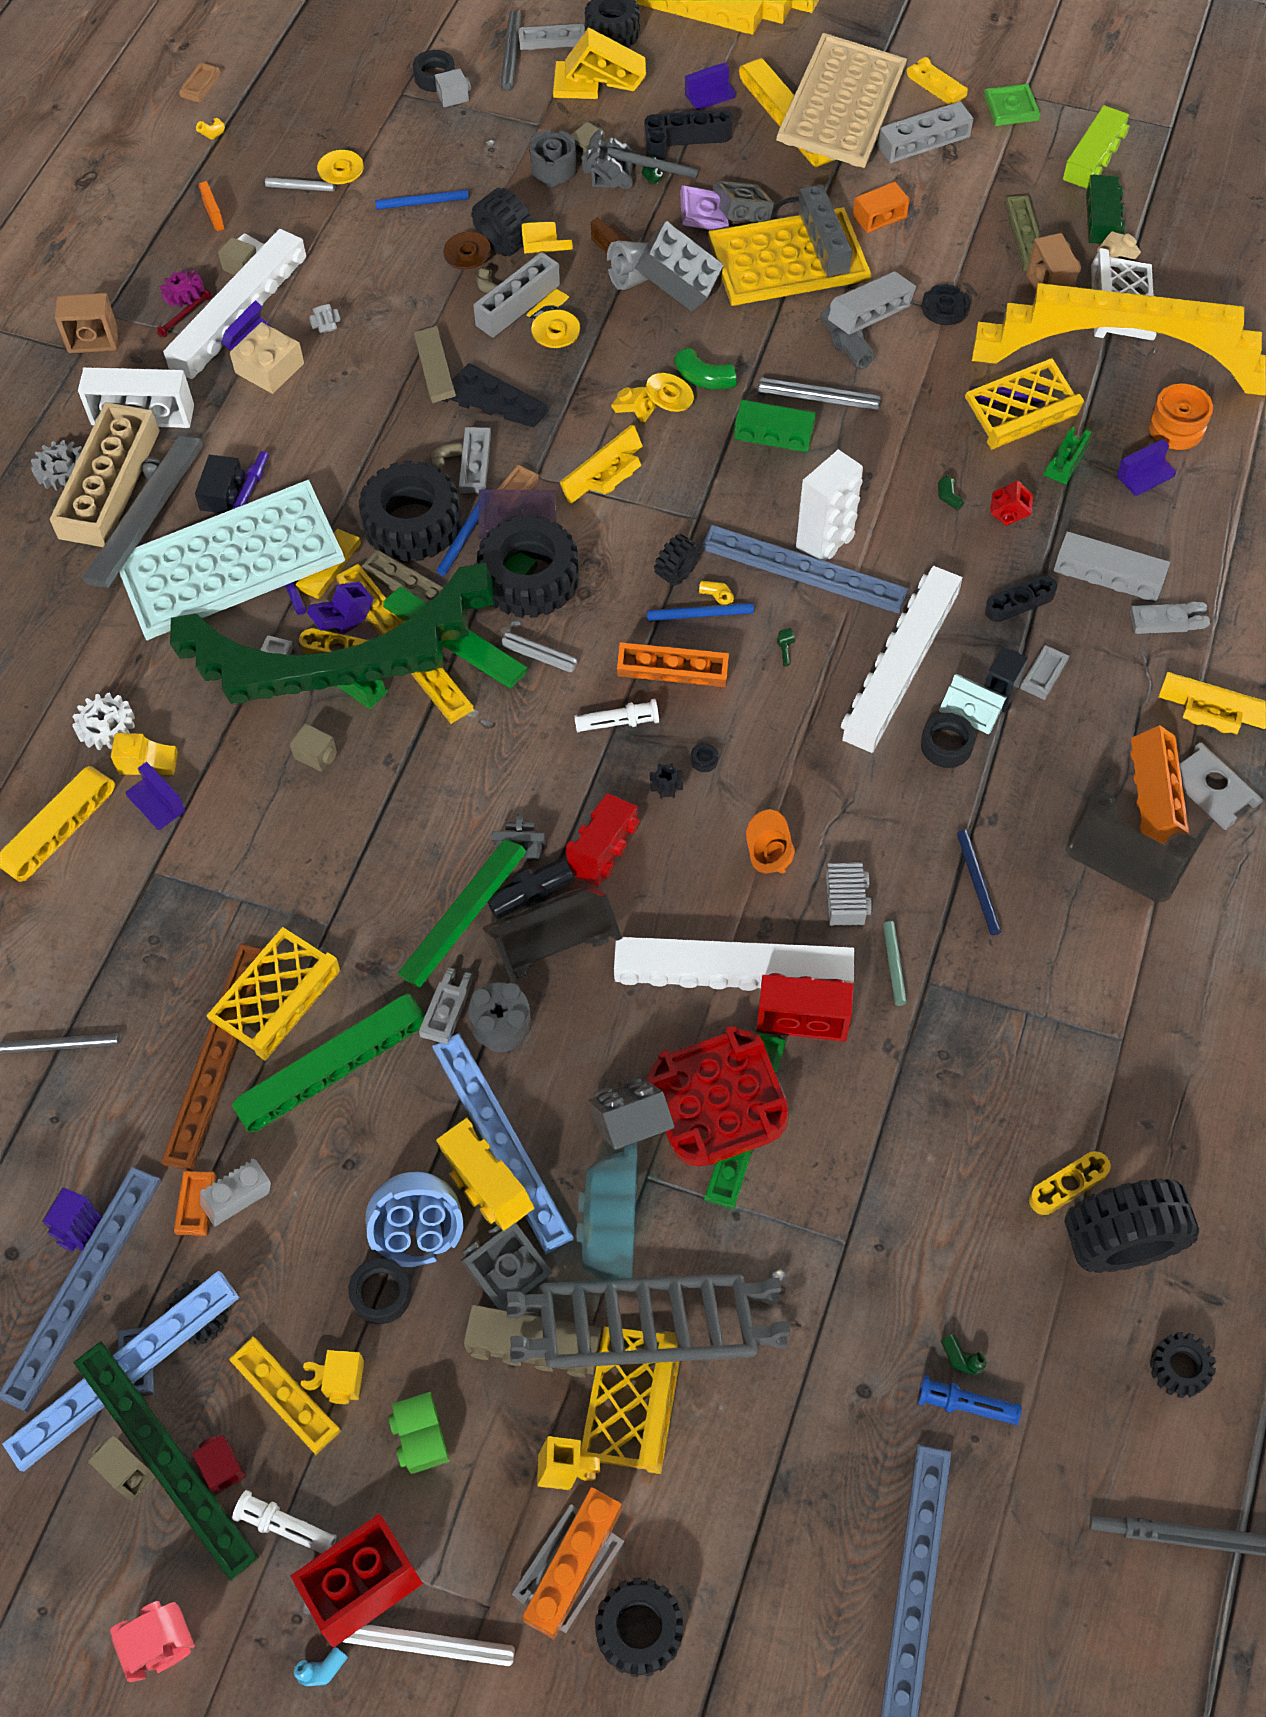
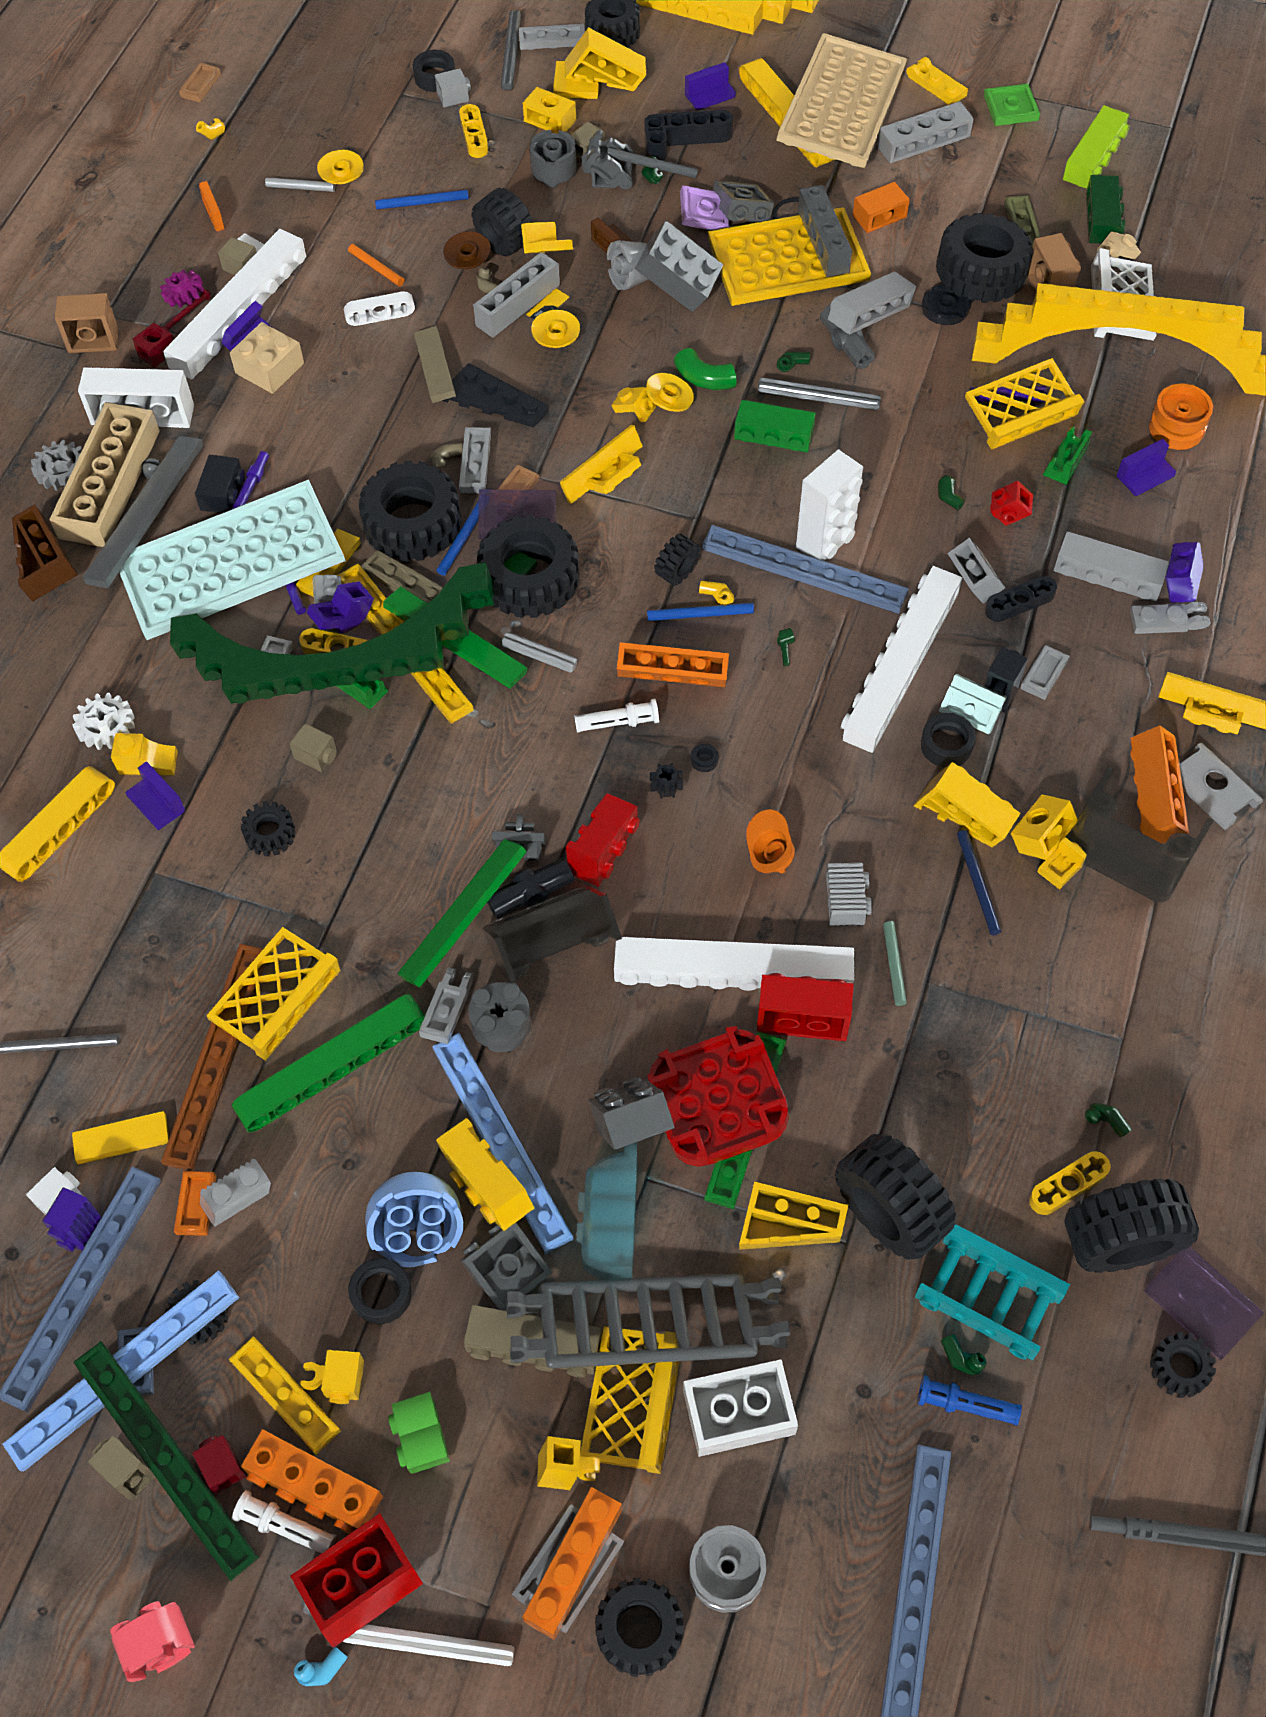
(40, 555): none -> reddish brown wedge
(49, 1186): none -> white brick
(120, 1137): none -> yellow tile
(152, 343): none -> dark red brick
(264, 815): none -> black tyre
(311, 1482): none -> orange brick
(324, 318): light grey gear -> none
(325, 587): none -> light grey tile
(372, 316): none -> white beam
(376, 265): none -> orange bar
(475, 123): none -> yellow beam
(549, 111): none -> yellow brick
(717, 1549): none -> light grey wheel
(740, 1408): none -> white brick
(790, 1219): none -> yellow wedge
(791, 359): none -> dark green arm
(895, 1196): none -> black tyre
(969, 804): none -> yellow wedge
(976, 570): none -> light grey brick
(984, 257): none -> black tyre
(1017, 1273): none -> teal fence
(1044, 826): none -> yellow brick
(1063, 863): none -> yellow bracket
(1110, 1114): none -> dark green arm
(1184, 572): none -> dark purple brick
(1204, 1302): none -> clear purple tile

